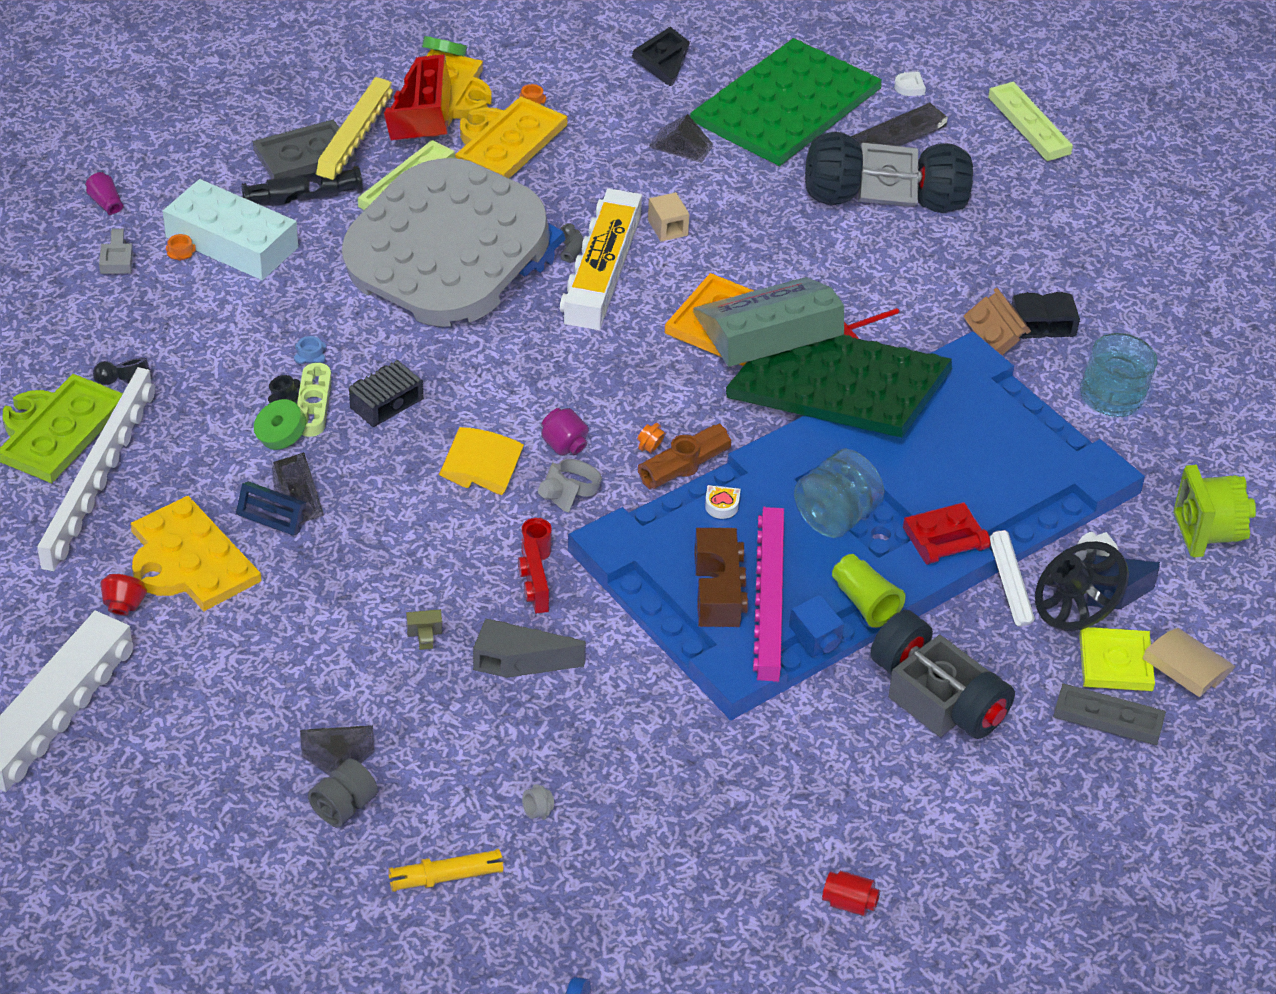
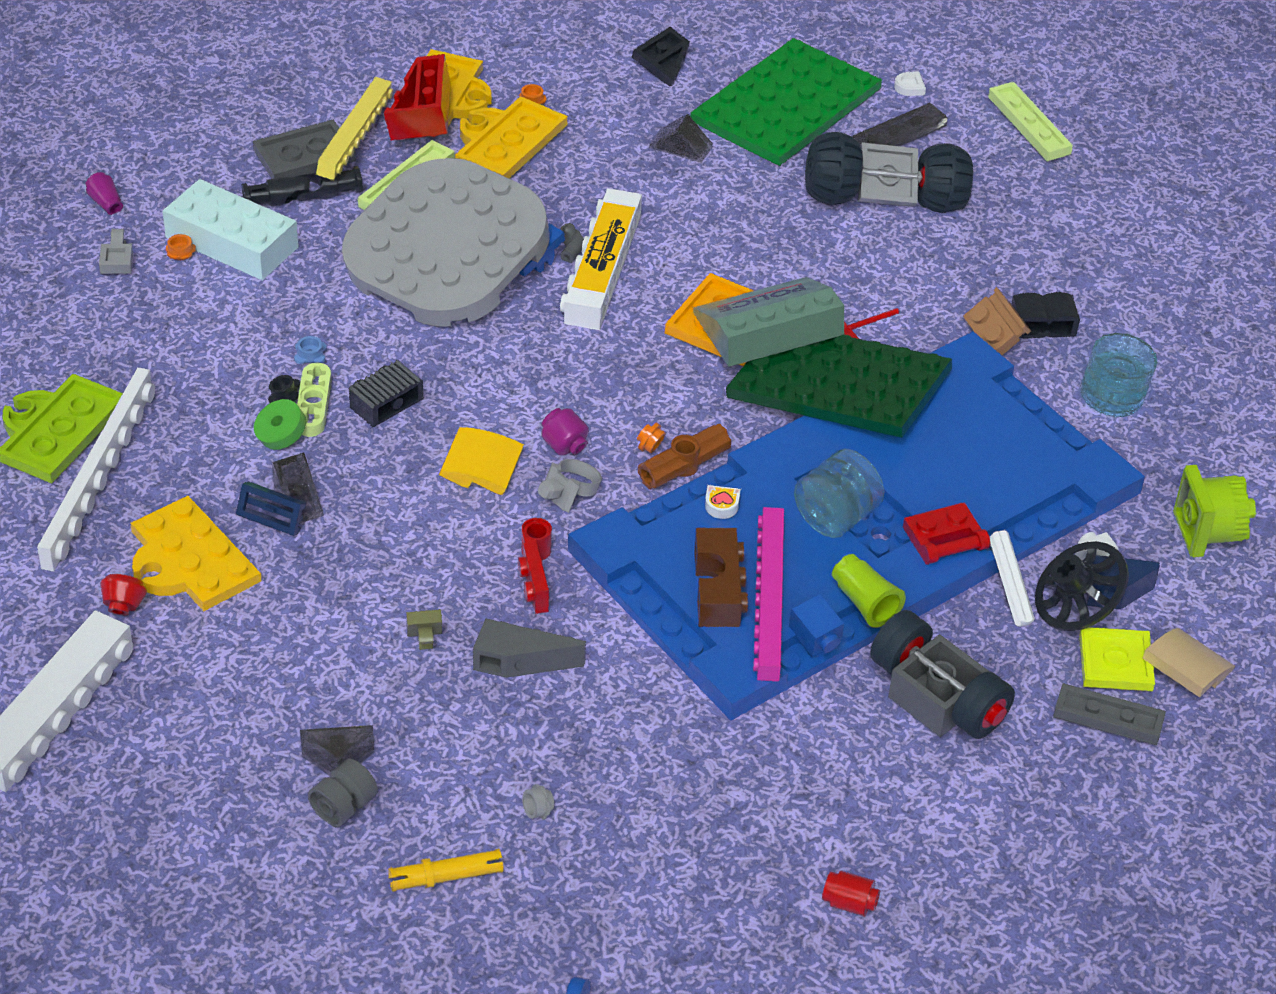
(107, 373): black plate -> none
(444, 46): bright green piece -> none
(668, 216): tan brick -> none

